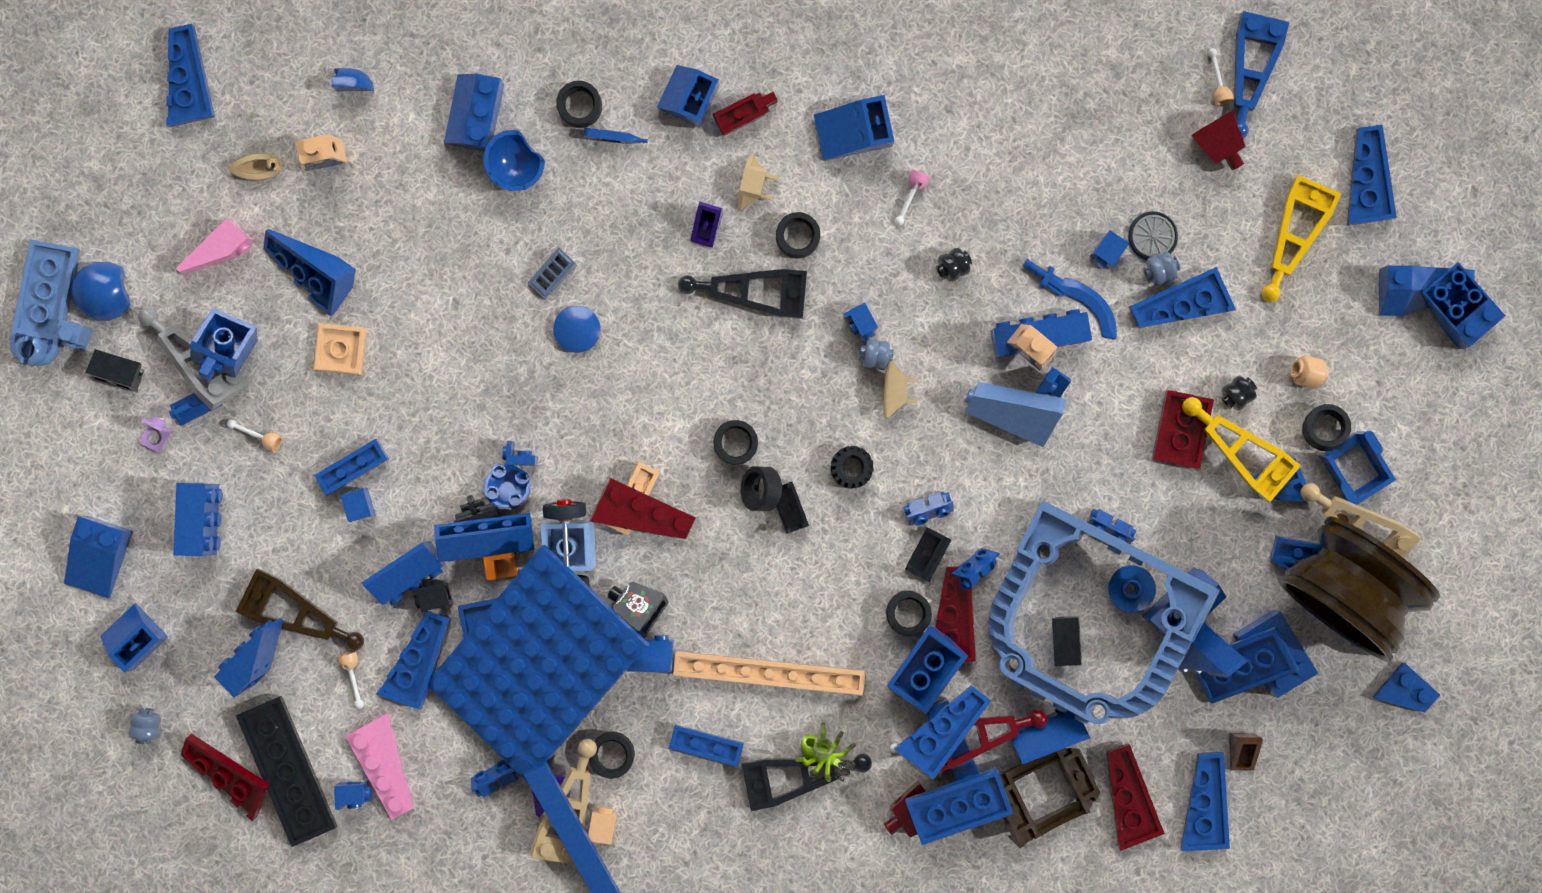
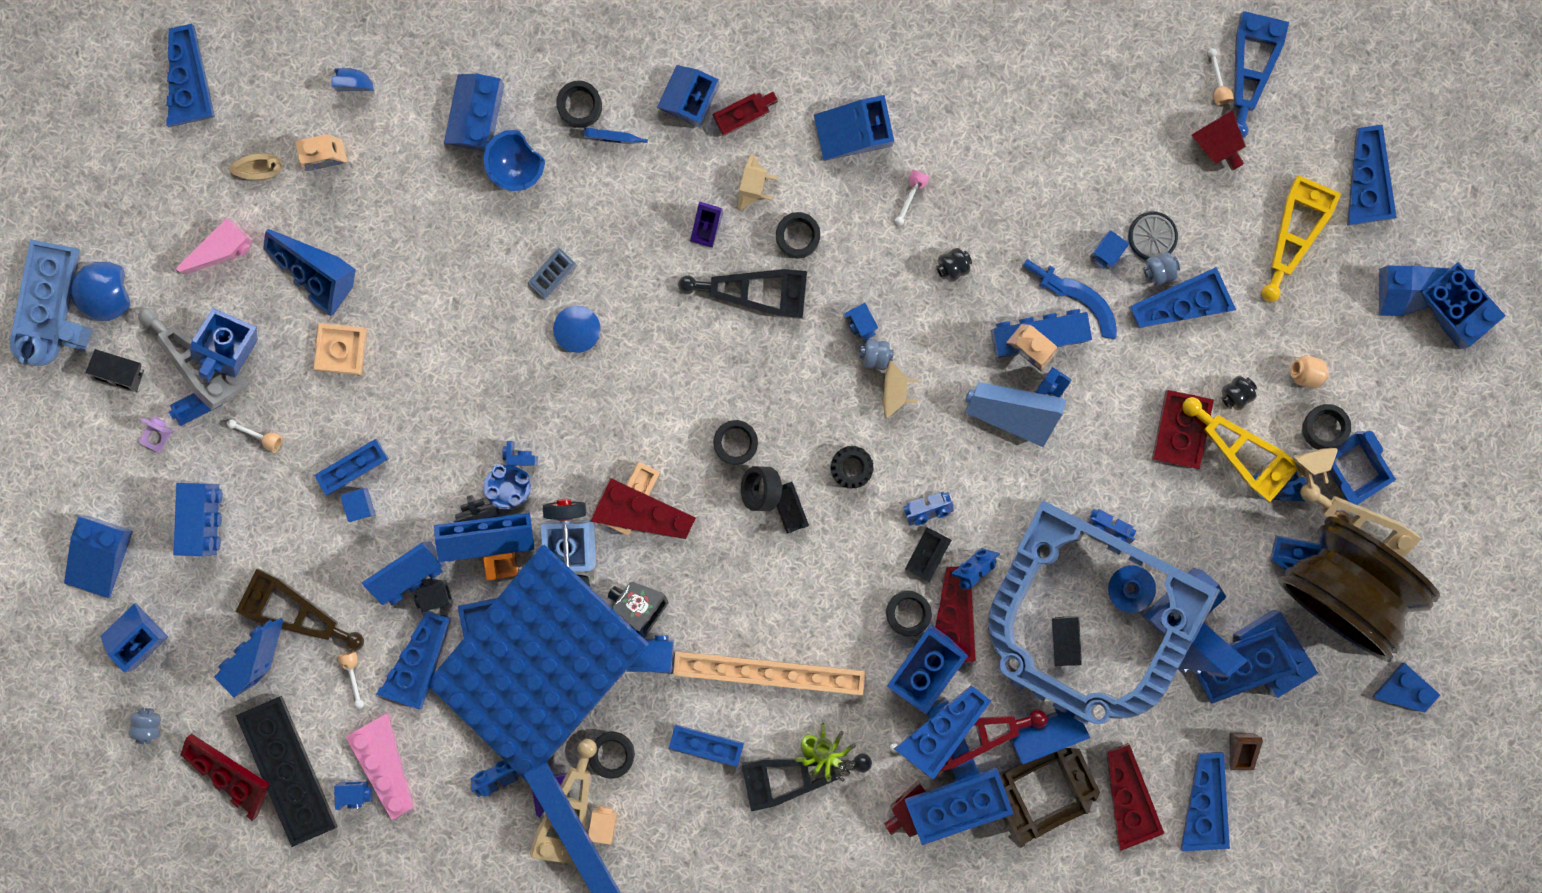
(1315, 463): none -> tan piece

